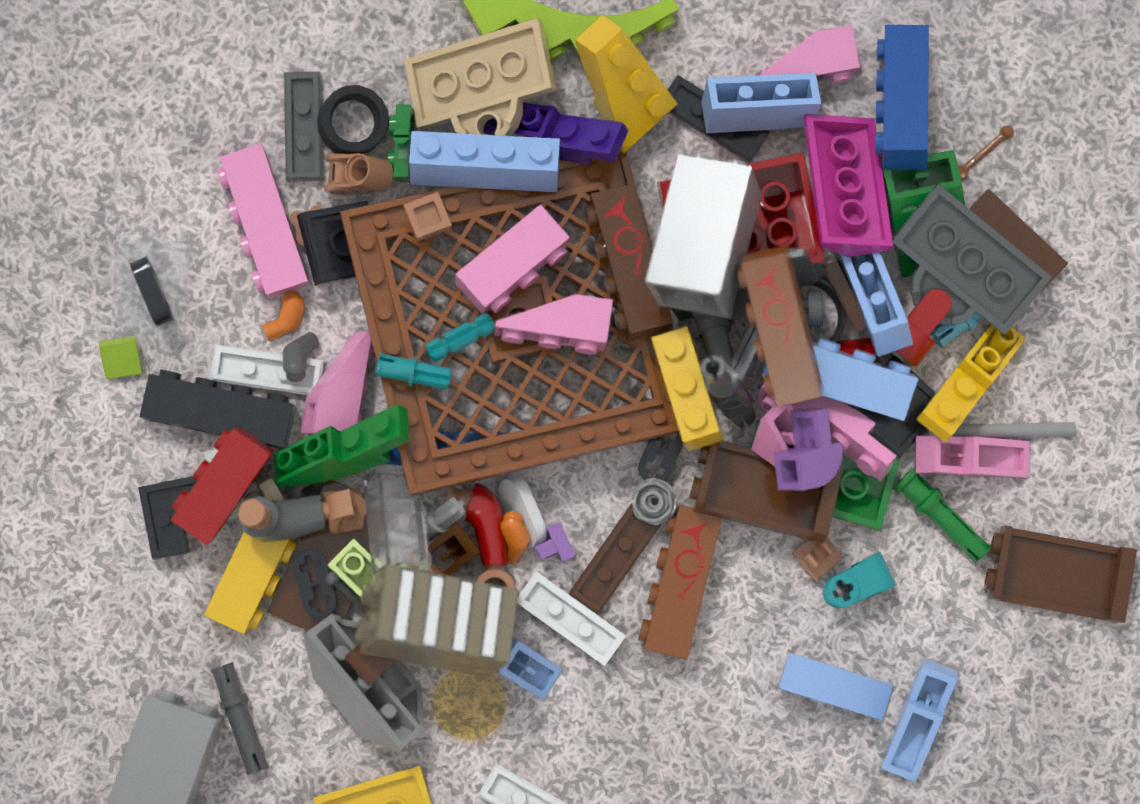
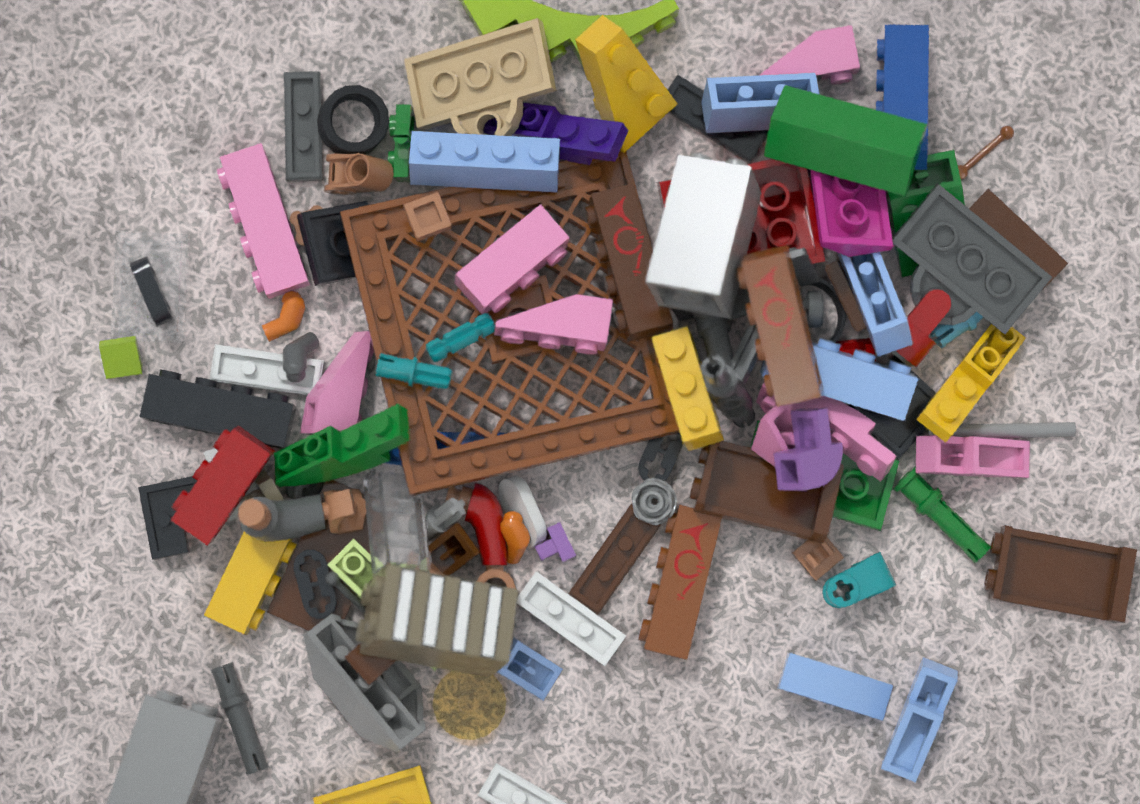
(844, 140): none -> green slope

